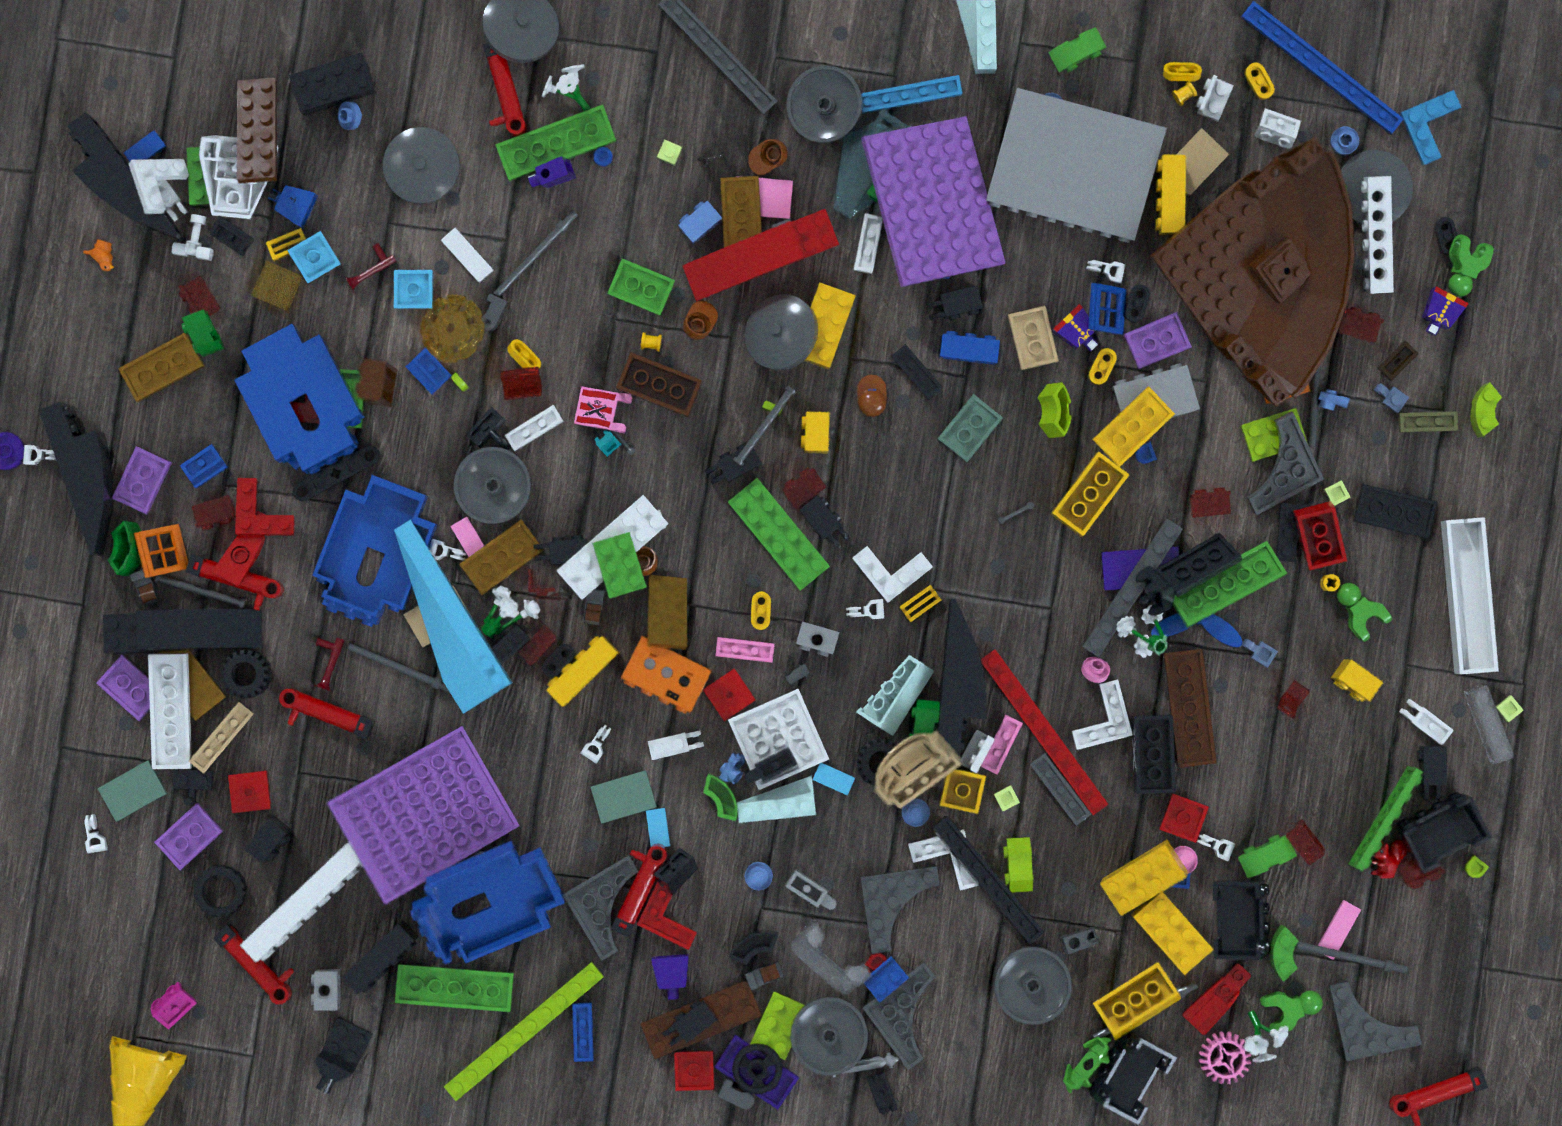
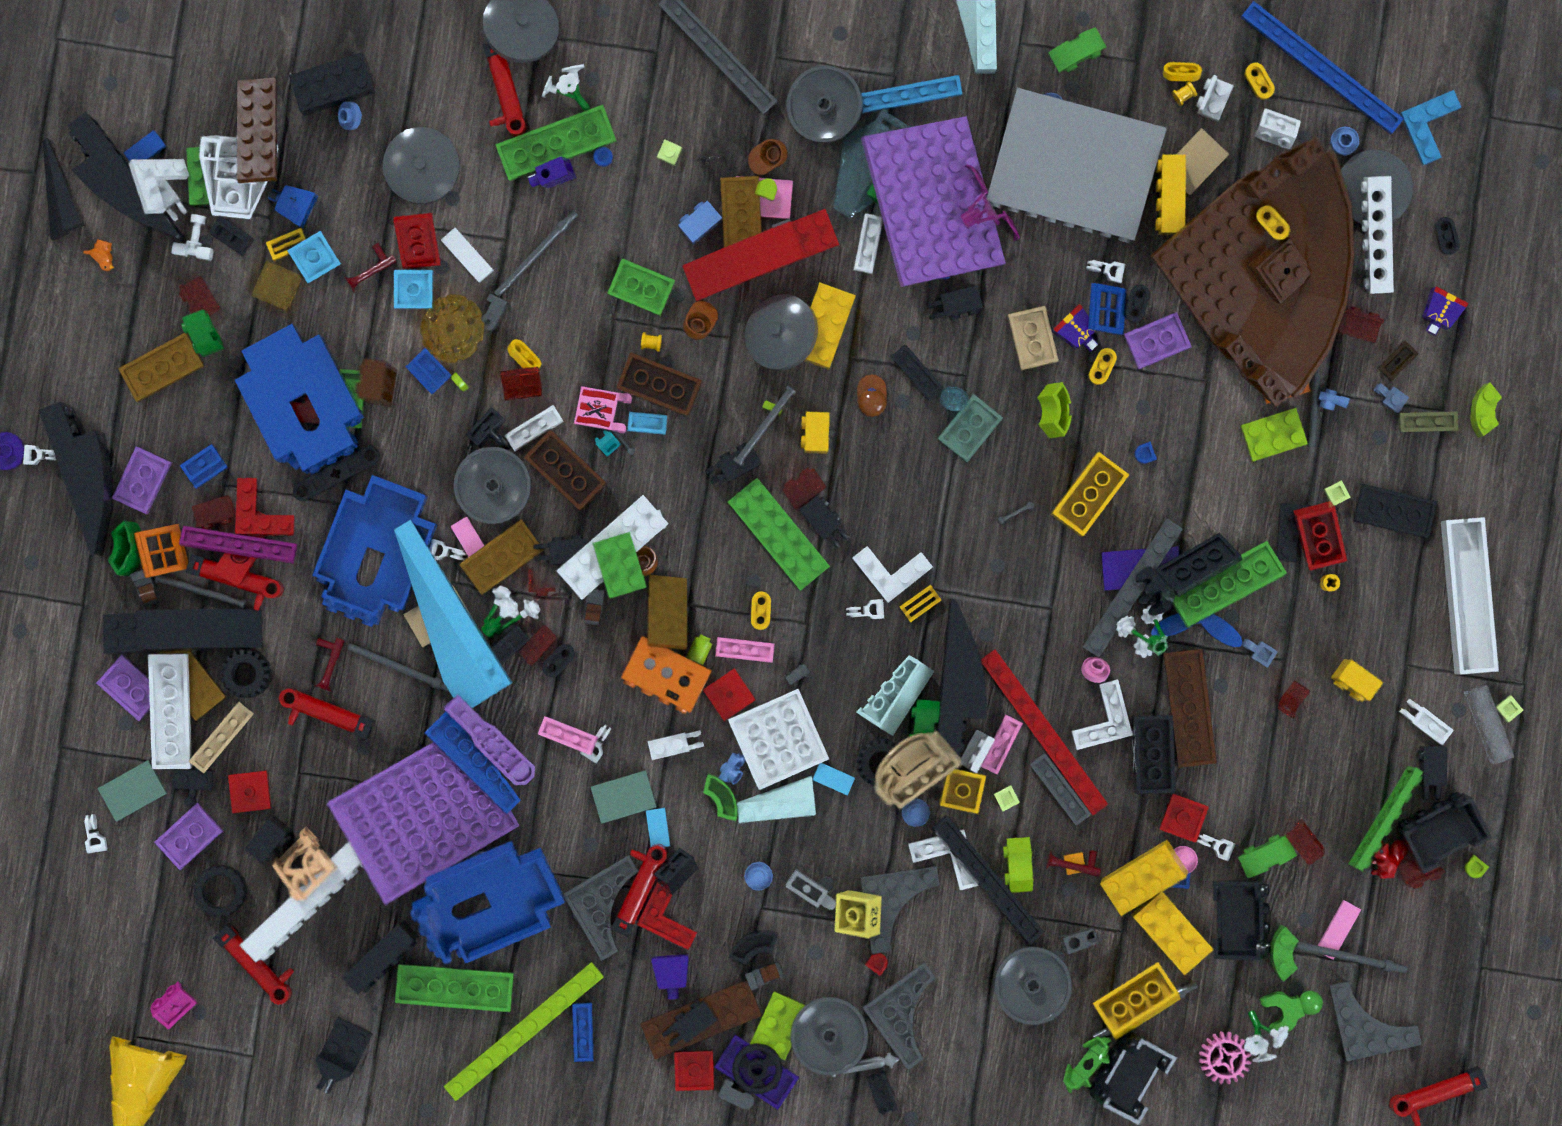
(61, 206): none -> black wedge
(238, 544): none -> magenta tile
(307, 845): none -> light nougat fence
(327, 977): light grey brick -> none
(417, 240): none -> red plate
(461, 750): none -> blue wing
(492, 743): none -> medium lavender piece
(565, 470): none -> reddish brown brick
(568, 735): none -> bright pink plate
(582, 671): yellow brick -> none
(647, 423): none -> medium azure tile
(699, 649): none -> lime brick
(767, 189): none -> lime tile
(772, 766): black hinge -> none
(806, 949): clear windscreen -> none
(829, 639): light grey brick -> none
(858, 914): none -> light yellow brick
(886, 979): blue plate -> none
(954, 398): none -> clear light blue plate
(969, 348): blue brick -> none
(974, 216): none -> magenta plant
(1075, 858): none -> light orange plate
(1087, 869): none -> dark red piece
(1133, 426): yellow tile -> none
(1171, 386): light grey panel -> none
(1210, 503): clear red bracket -> none
(1216, 1000): red piece -> none
(1273, 223): none -> yellow plate
(1293, 470): dark grey plate -> none
(1360, 610): bright green piece -> none
(1467, 265): bright green piece -> none

